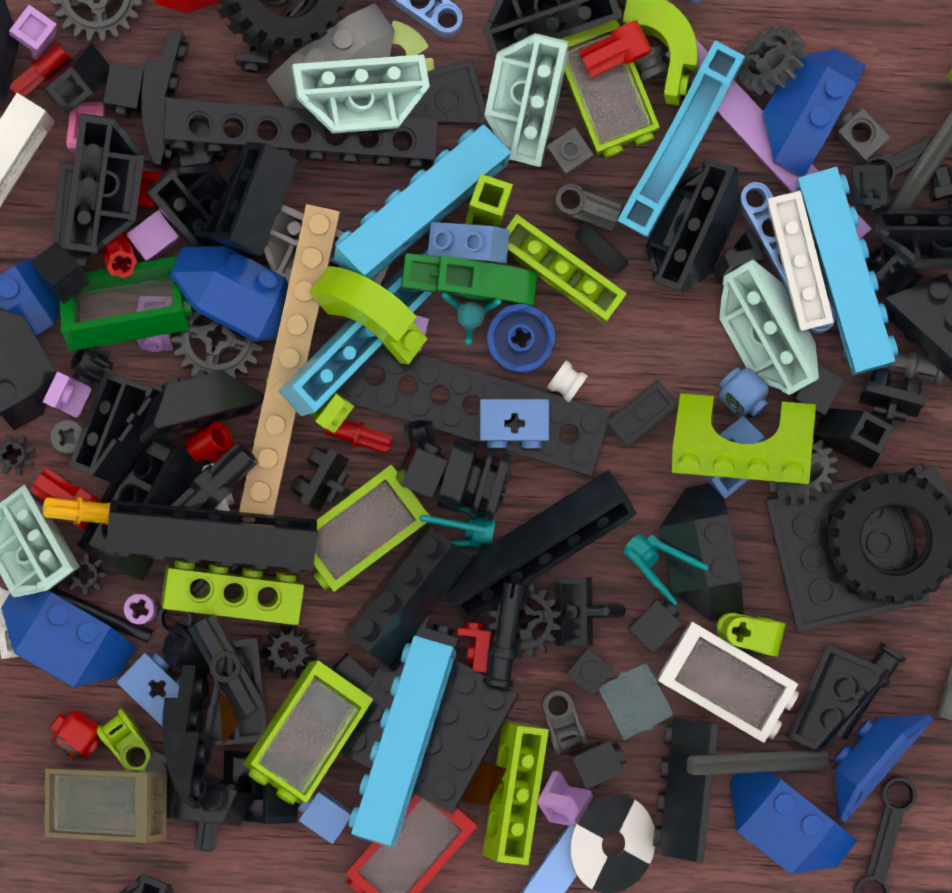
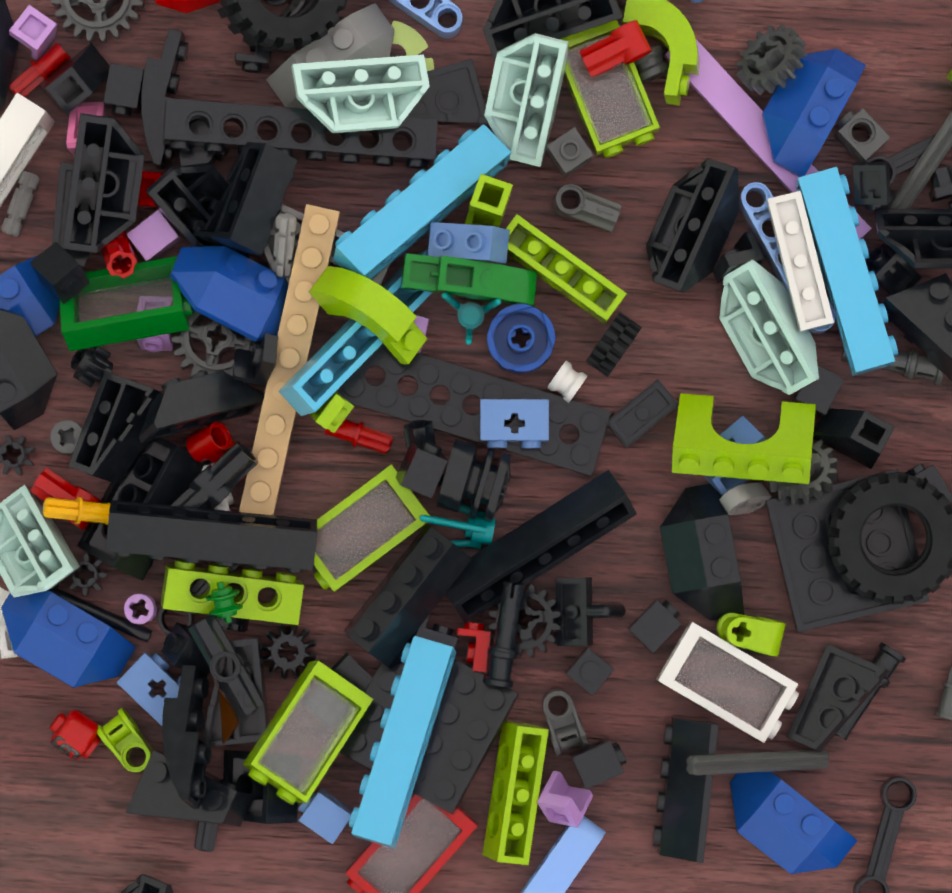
(20, 203): none -> light grey axle
(67, 395): lavender bracket -> none
(105, 804): window -> none
(224, 602): none -> green wheel
(237, 624): none -> black tile
(257, 364): none -> black bracket
(284, 244): none -> light grey axle
(327, 480): black hips -> none
(484, 784): reddish brown sticker -> none
(589, 861): sticker -> none
(601, 248): black tyre -> none
(613, 344): none -> black tyre
(635, 701): clear light blue piece -> none
(644, 555): teal plant -> none
(681, 139): medium azure arch -> none
(744, 392): medium blue head -> none
(745, 498): none -> light grey beam
(872, 757): blue wedge -> none
(890, 401): black hips -> none

